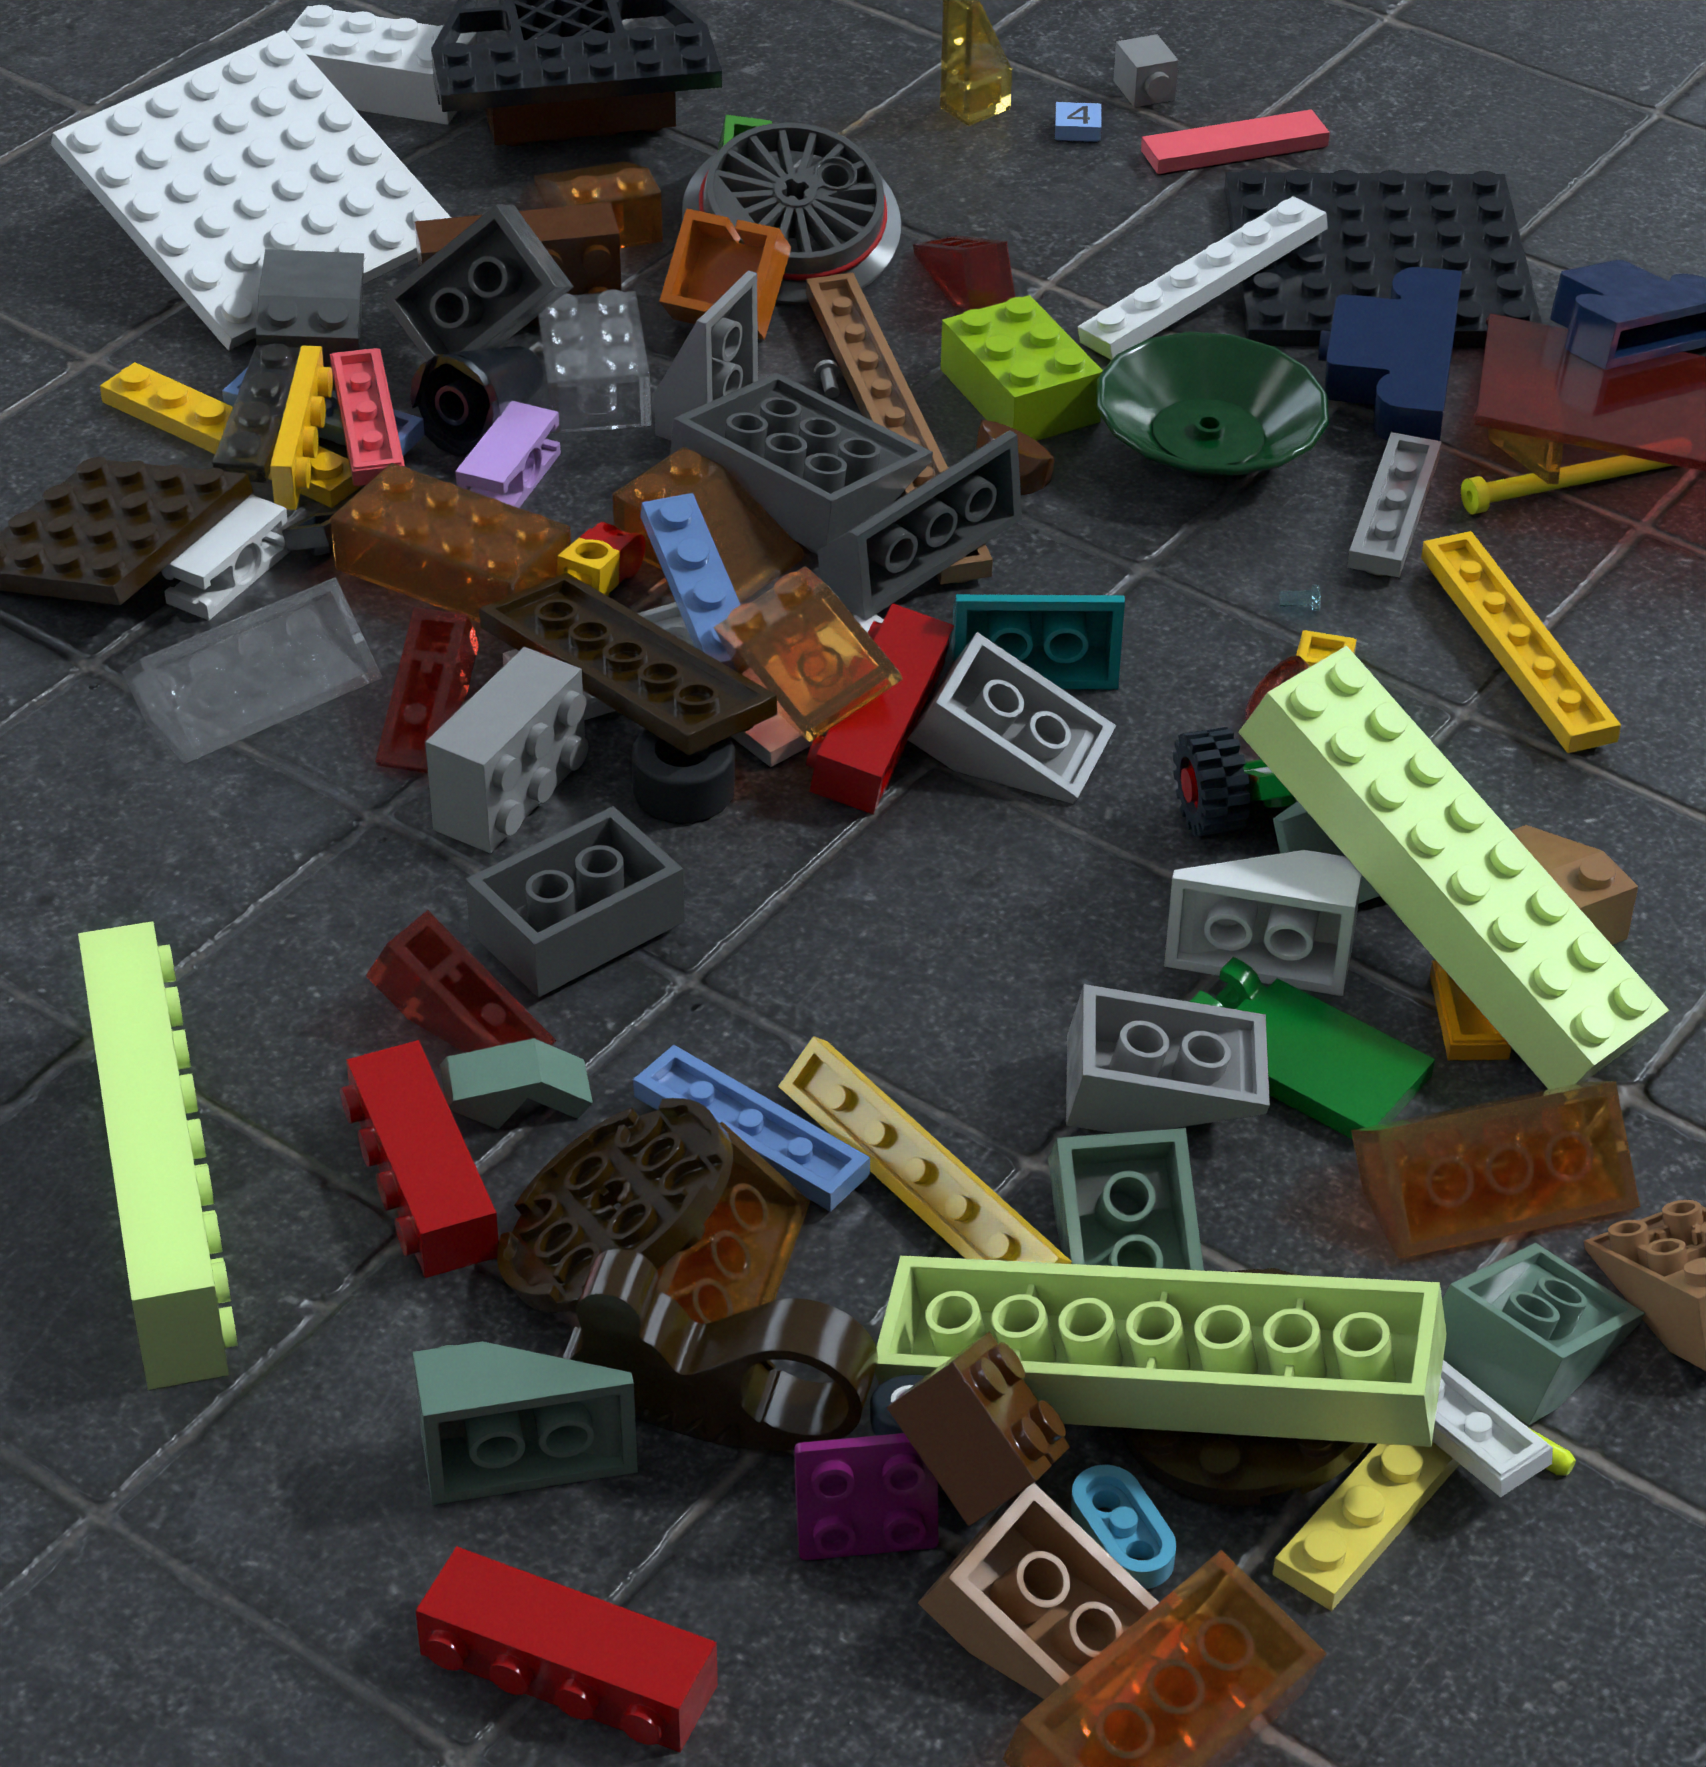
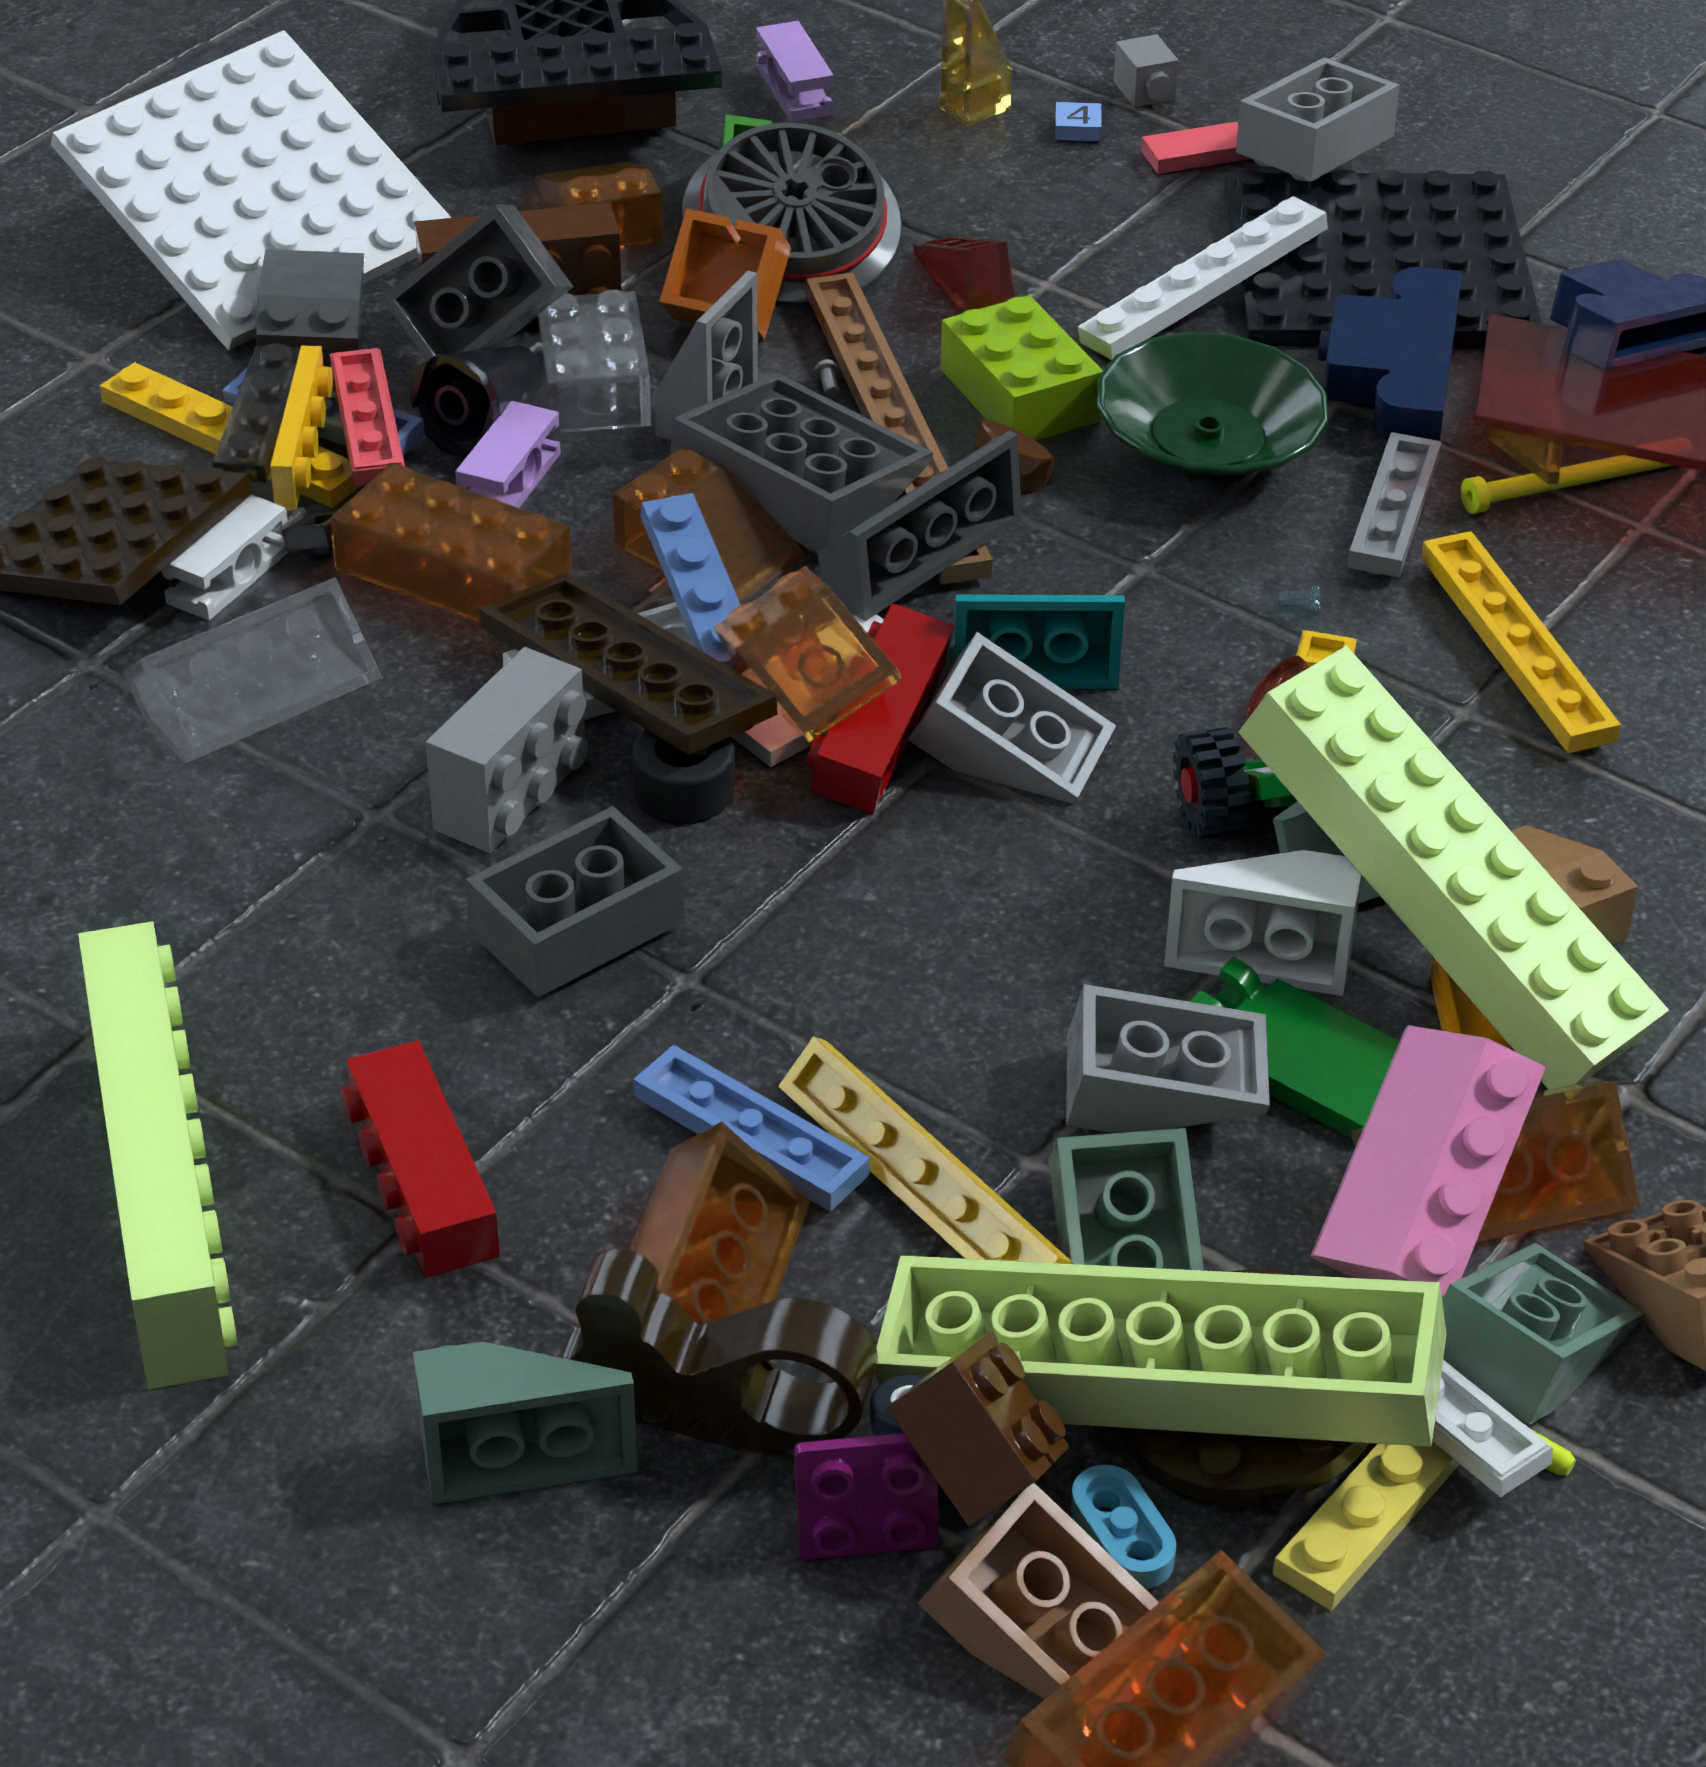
(375, 60): white brick -> none
(428, 685): clear red slope -> none
(449, 990): clear red slope -> none
(498, 1079): sand green slope -> none
(567, 1649): red brick -> none
(603, 557): leg -> none
(659, 1168): dark brown plate -> none
(794, 71): none -> lavender piece
(1317, 119): none -> light grey brick
(1429, 1159): none -> bright pink slope

